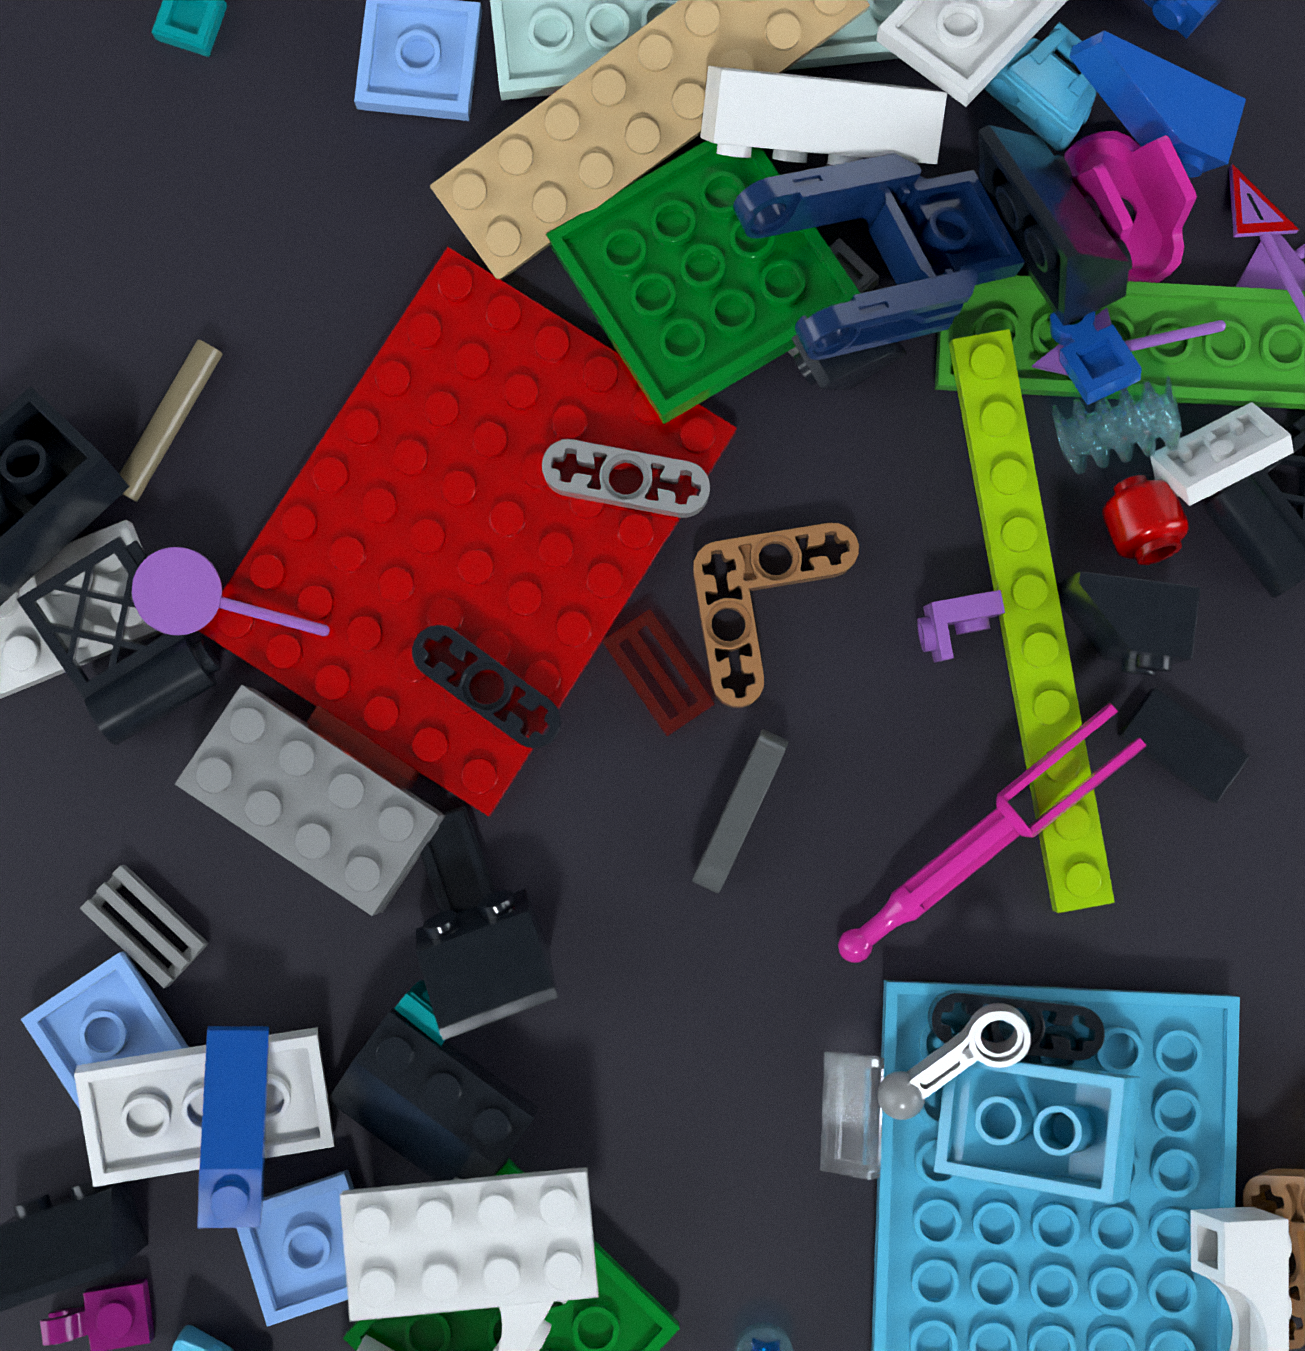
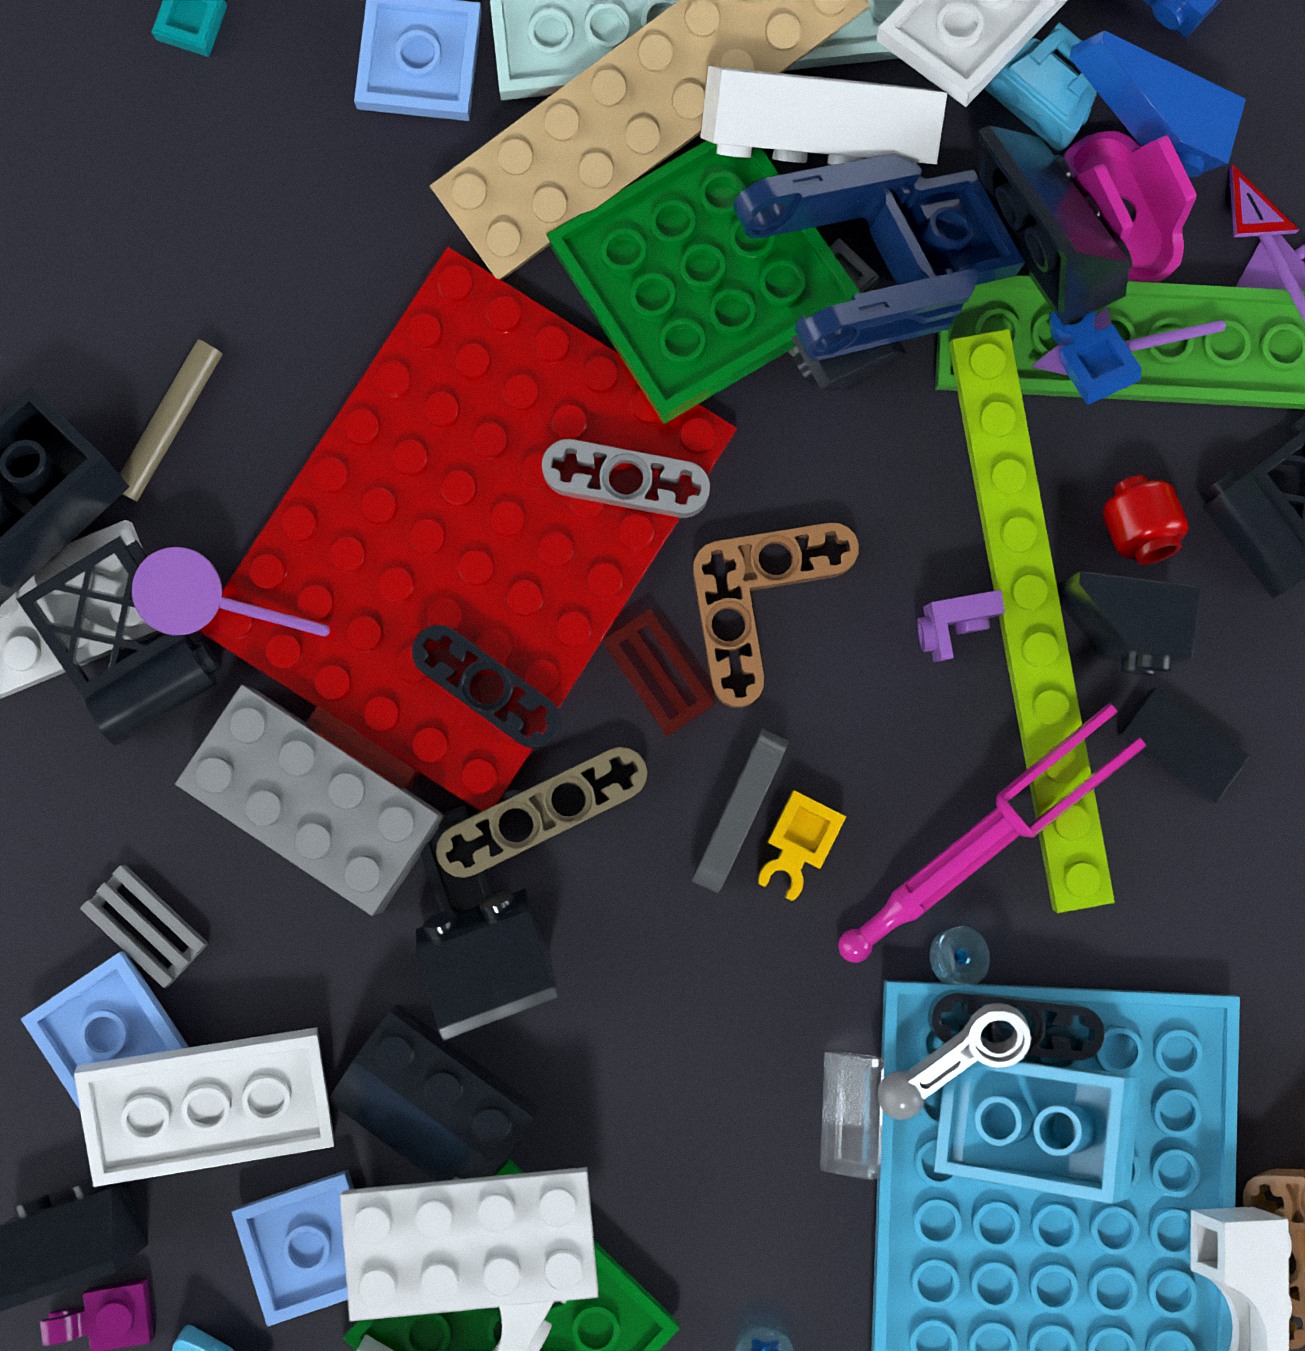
(233, 1127): blue slope -> none
(418, 1010): teal tile -> none
(538, 805): none -> dark tan beam
(804, 835): none -> yellow plate
(959, 956): none -> clear light blue tile
(1119, 427): clear light blue piece -> none
(1222, 453): white bracket -> none

